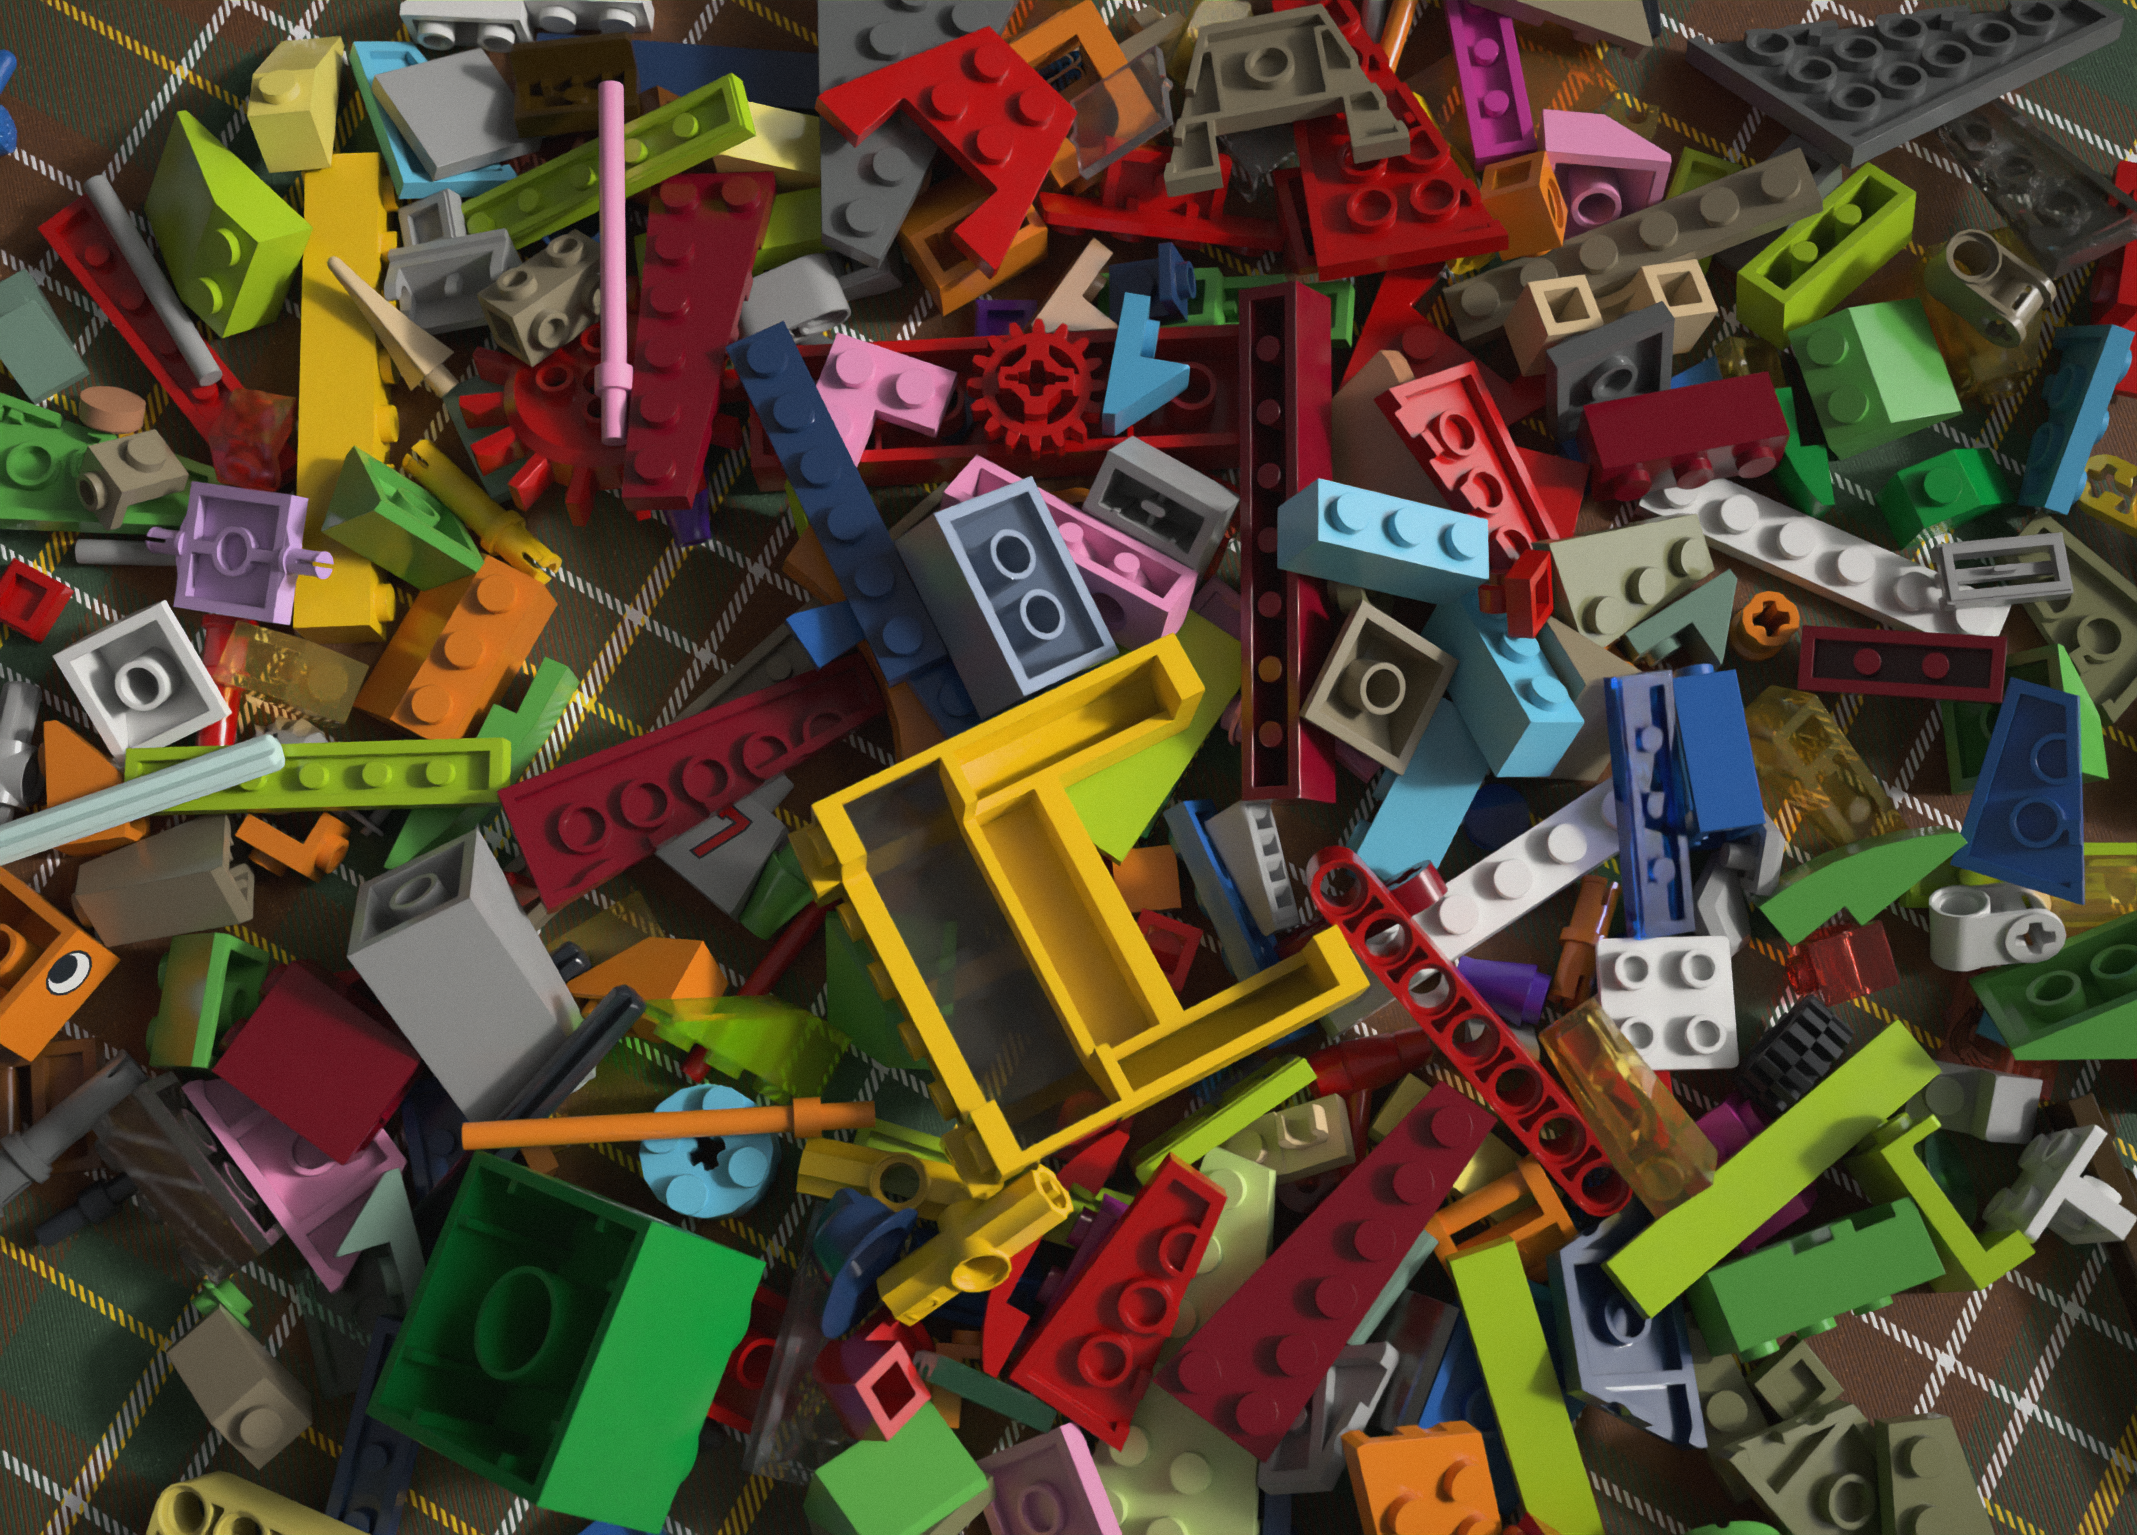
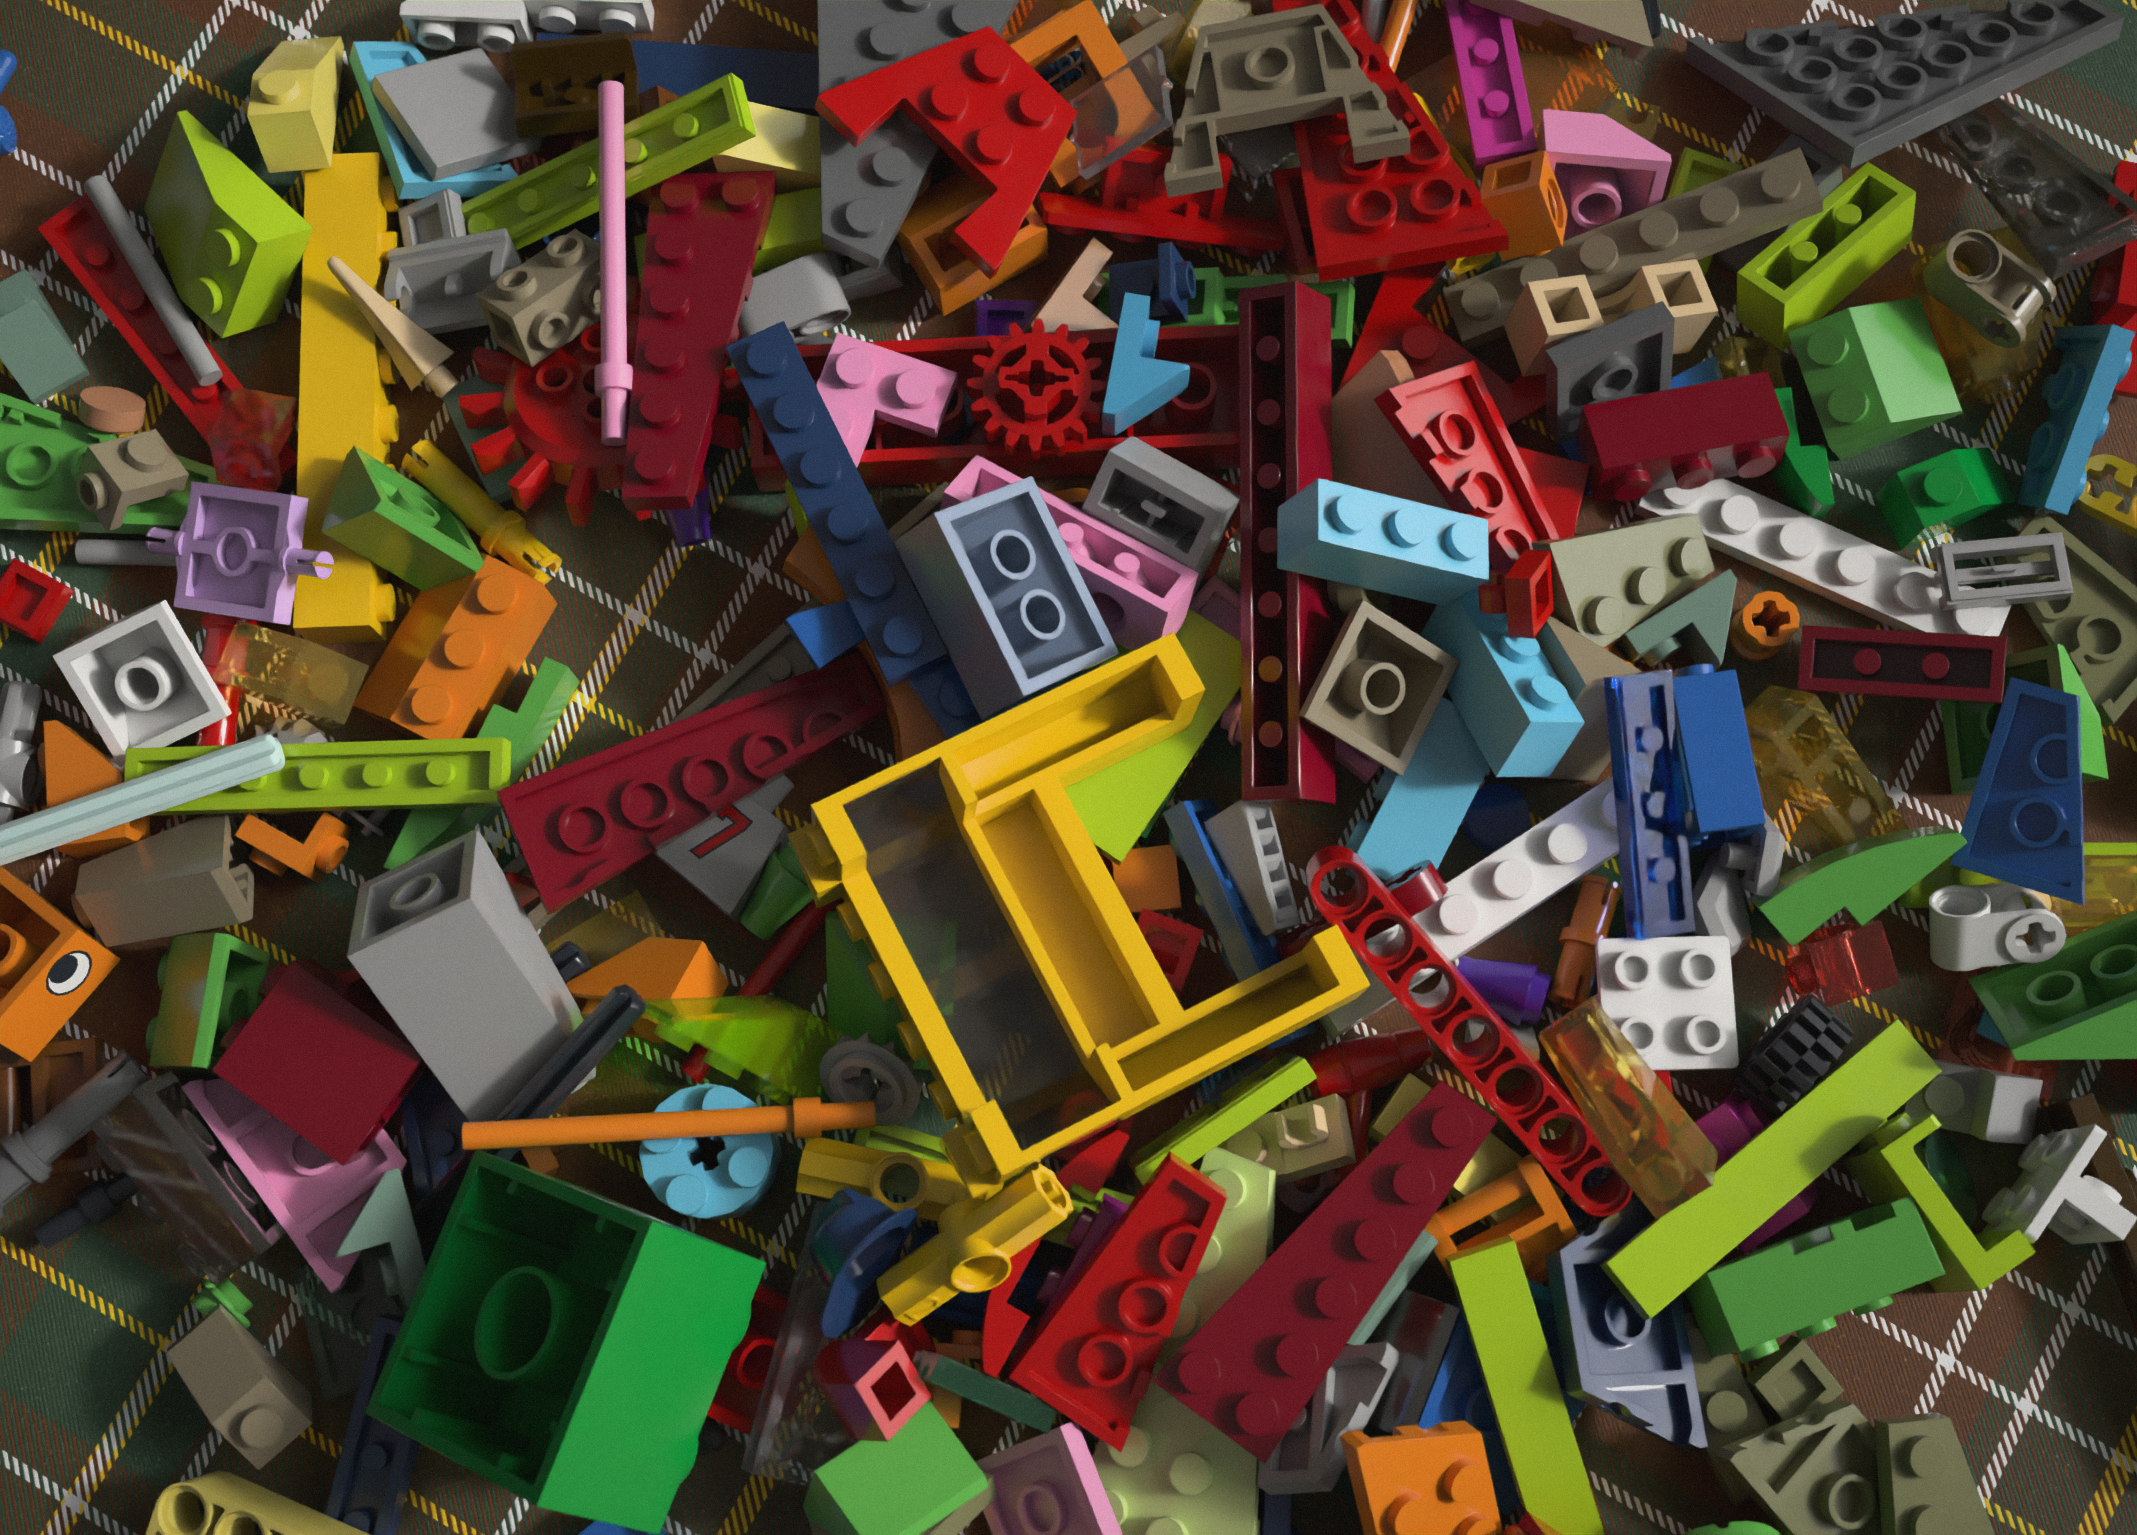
(844, 1081): none -> light grey gear

